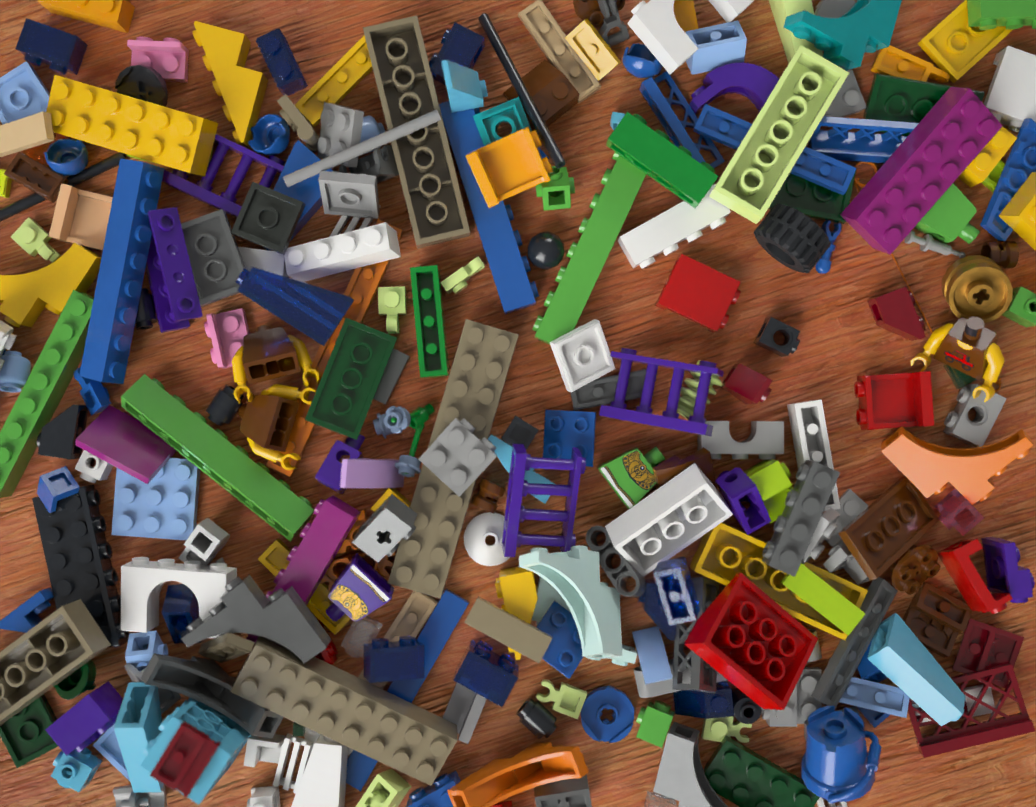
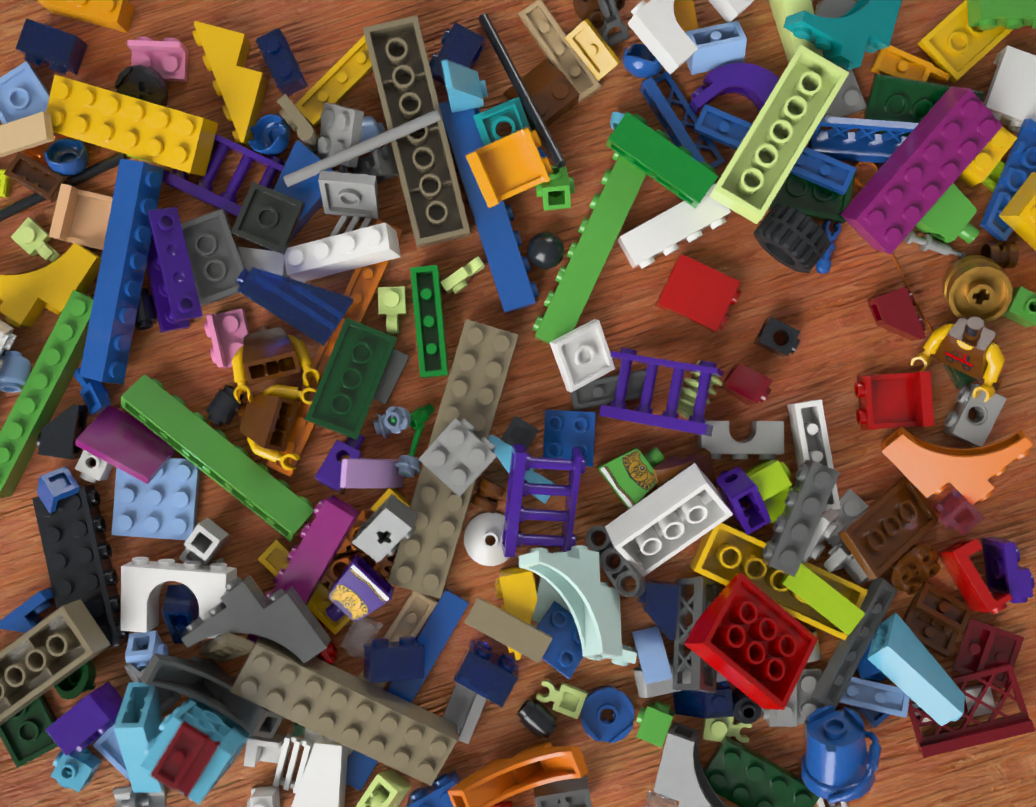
(677, 591): clear blue brick -> none

